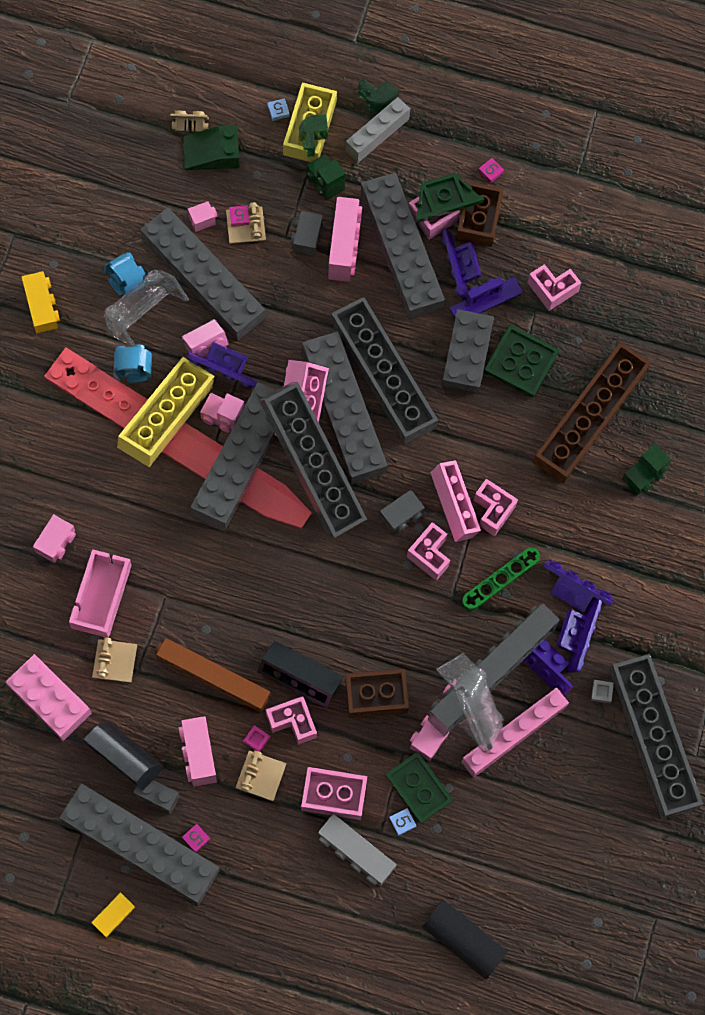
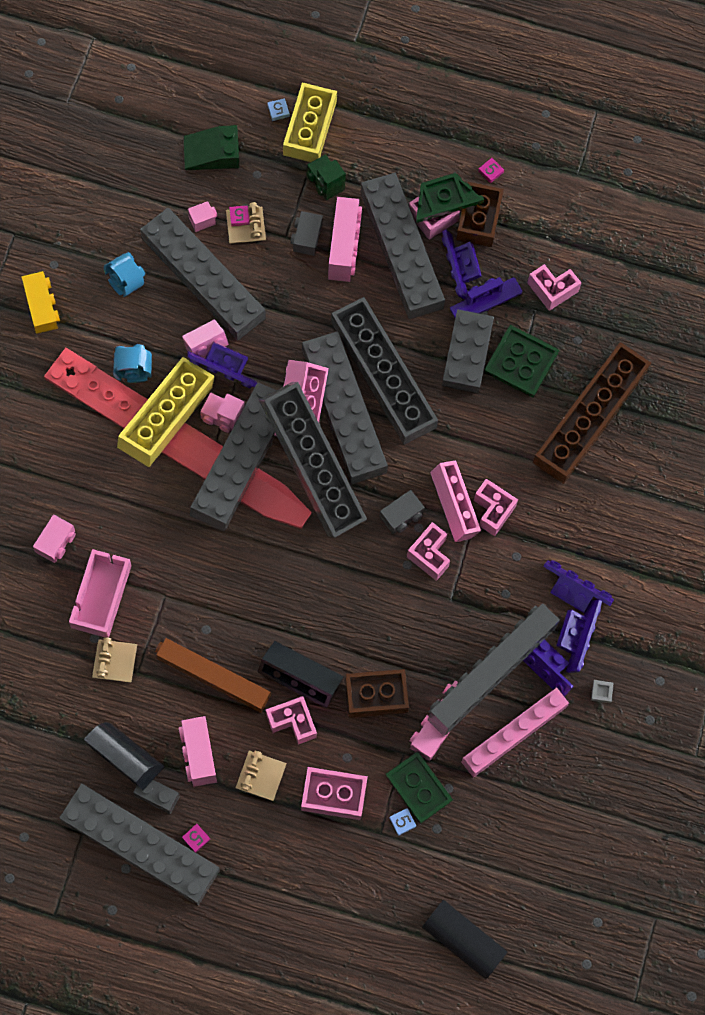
(48, 697): bright pink brick -> none
(113, 915): yellow tile -> none
(139, 301): clear windscreen -> none
(181, 116): tan hinge -> none
(256, 739): dark pink tile -> none
(311, 129): clear green brick -> none
(357, 850): light grey brick -> none
(377, 98): clear green brick -> none
(377, 130): light grey brick -> none
(469, 682): clear windscreen -> none
(494, 585): green beam -> none
(650, 467): dark green brick -> none
(655, 736): dark grey brick -> none

